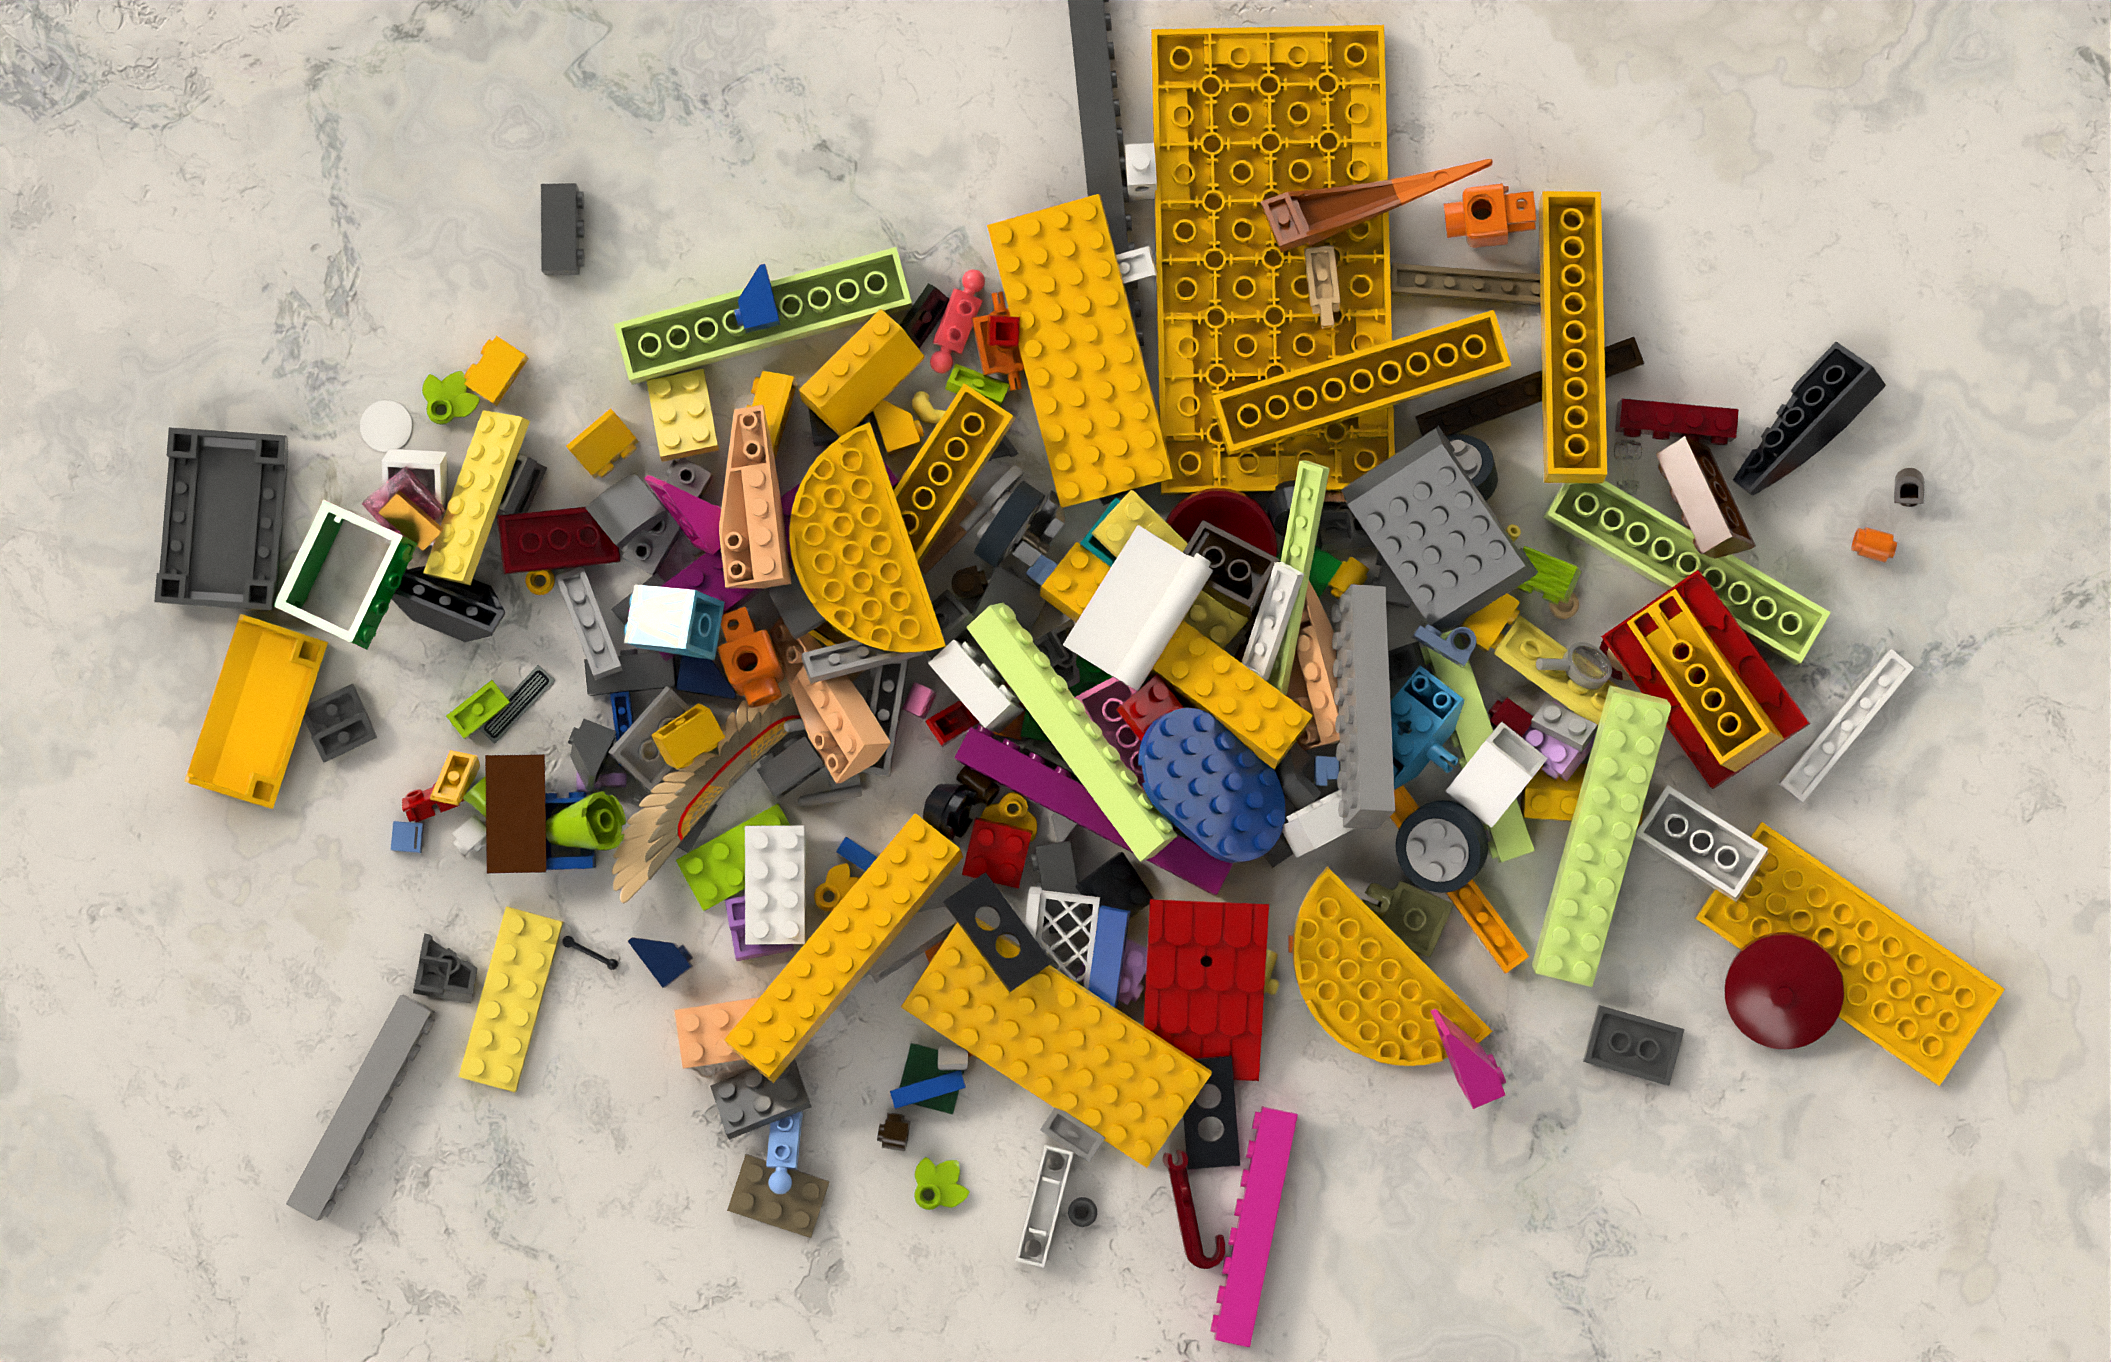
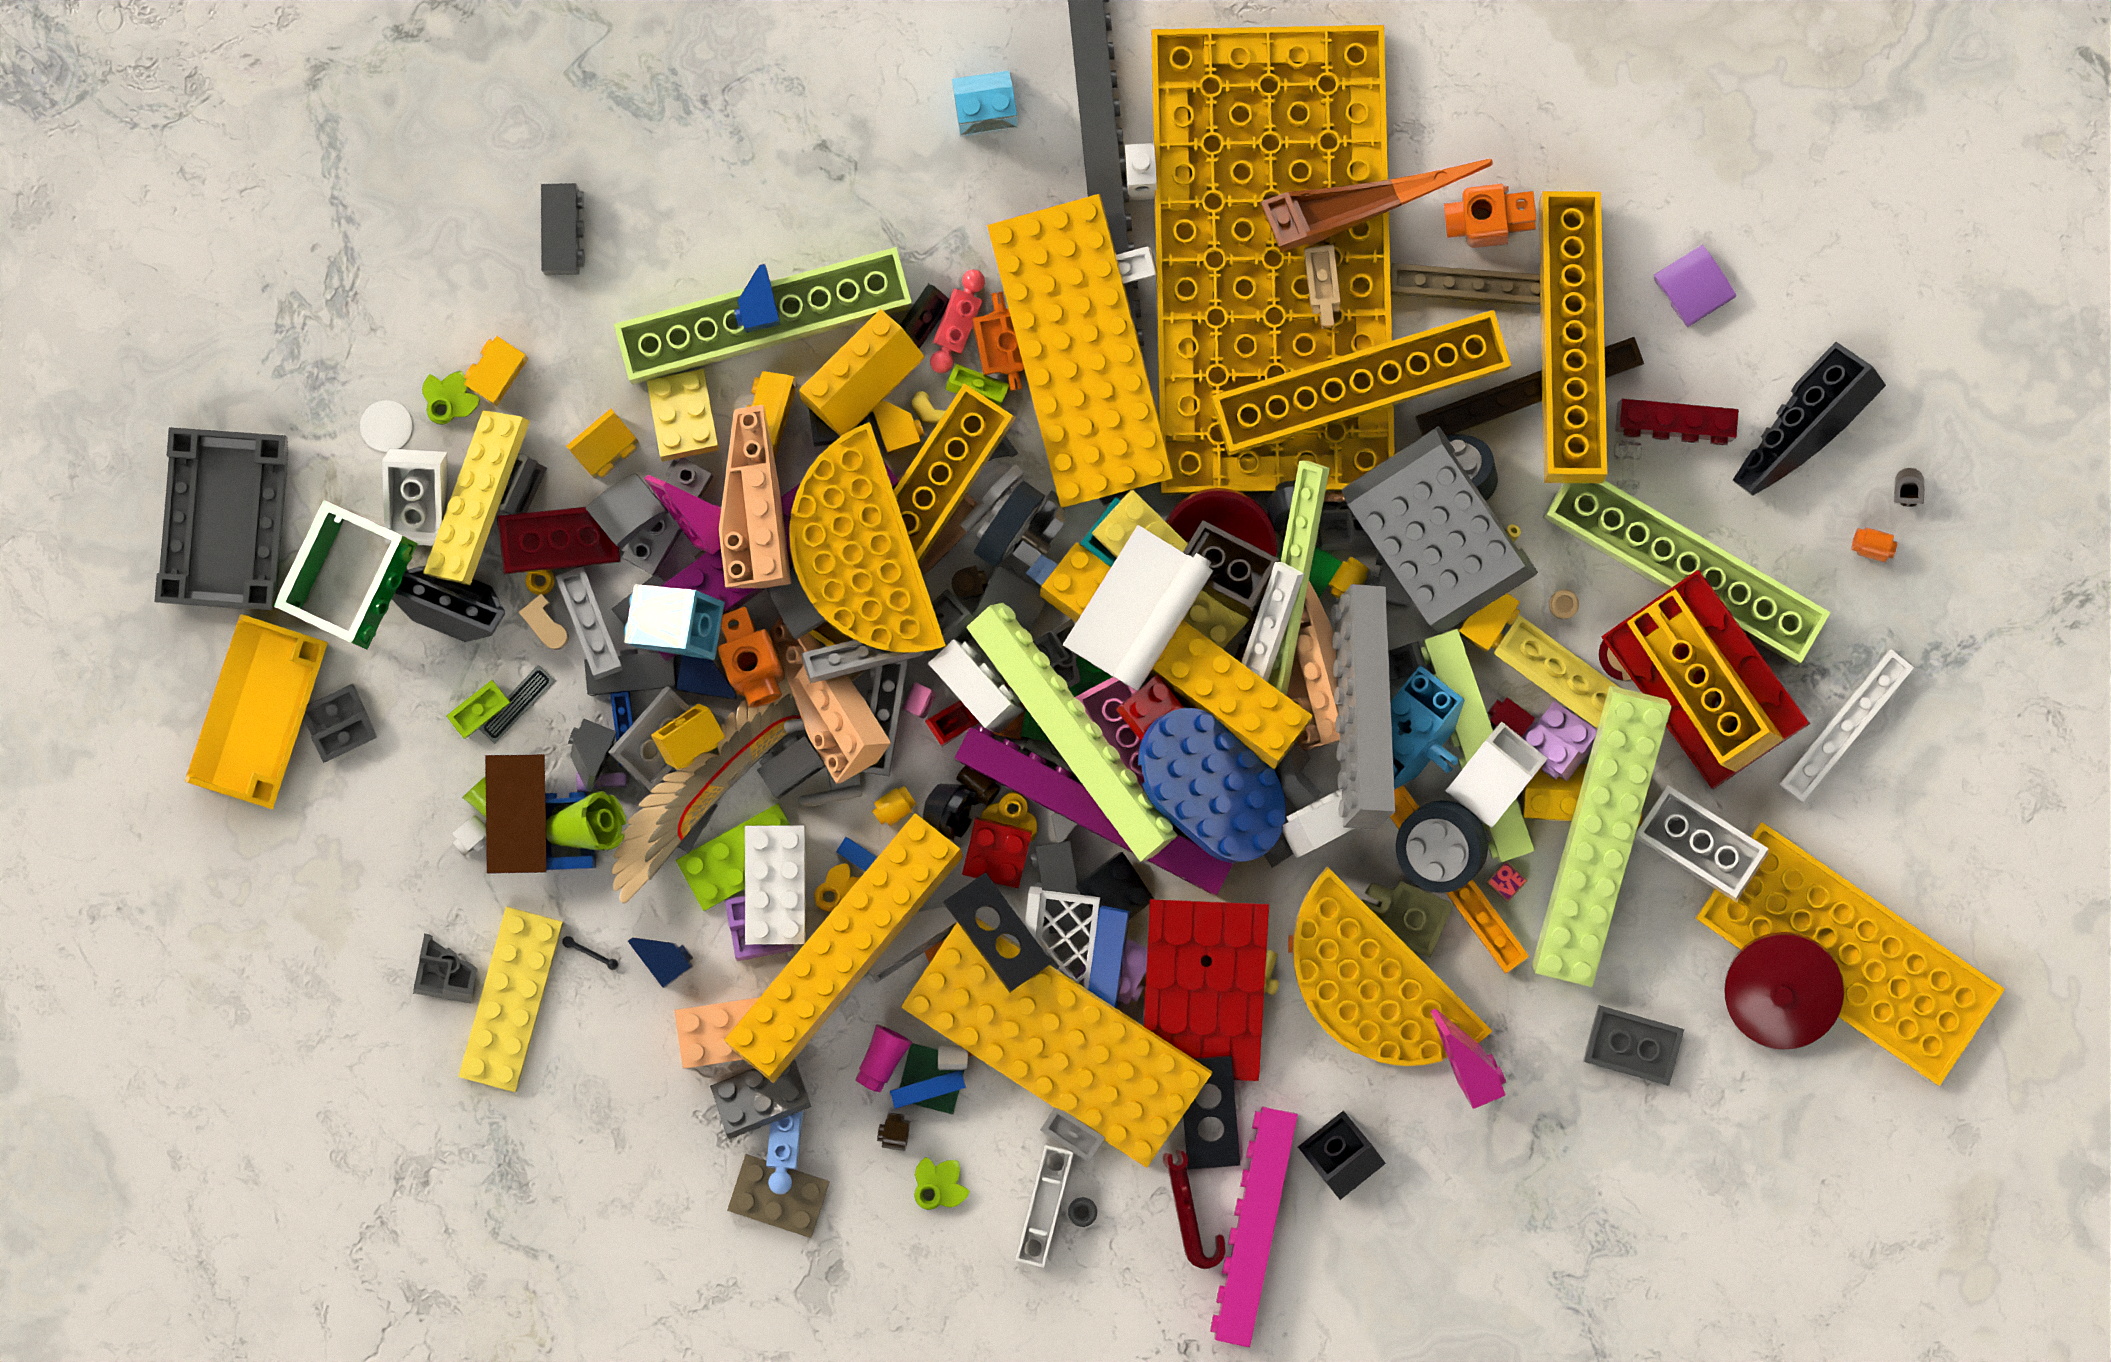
(360, 1108): light grey brick -> none
(407, 836): medium blue tile -> none
(410, 520): pearl gold tile -> none
(412, 488): clear pink plate -> none
(420, 805): red hinge -> none
(455, 777): yellow slope -> none
(548, 631): none -> tan leg
(882, 1057): none -> dark pink plant
(894, 806): none -> yellow brick
(985, 103): none -> medium azure slope
(1003, 330): red slope -> none
(1325, 769): light blue piece -> none
(1341, 1155): none -> black slope
(1431, 638): sand blue plate -> none
(1506, 881): none -> tile
(1554, 577): lime brick -> none
(1564, 725): light grey plate -> none
(1583, 664): piece -> none
(1695, 285): none -> medium lavender slope
(1704, 499): slope -> none

